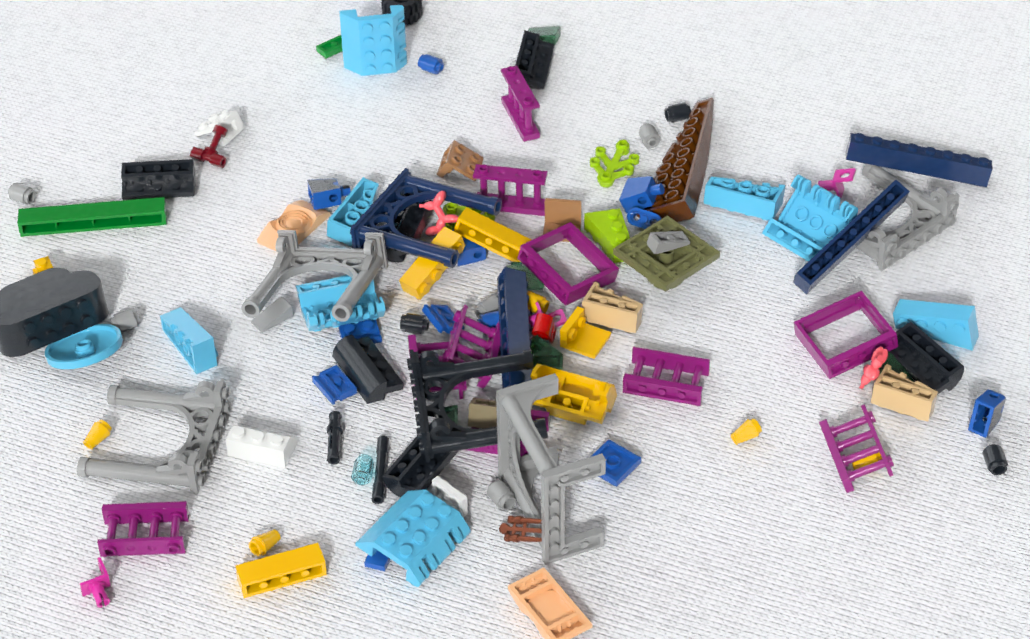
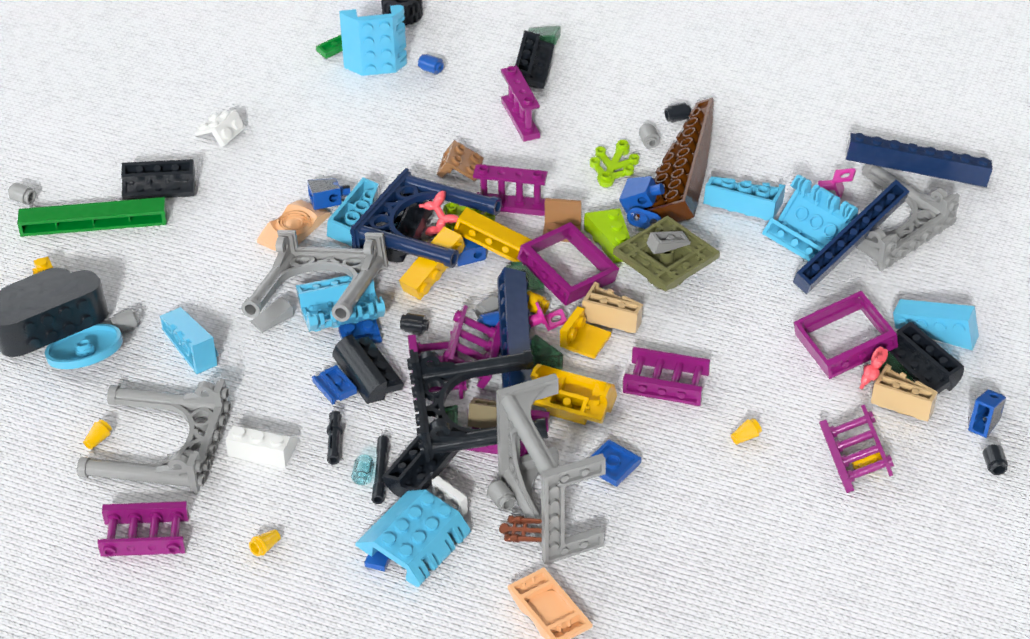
(97, 586): dark pink bracket -> none
(210, 153): dark red bar -> none
(280, 570): yellow brick -> none
(441, 317): blue plate -> none
(544, 327): red piece -> none

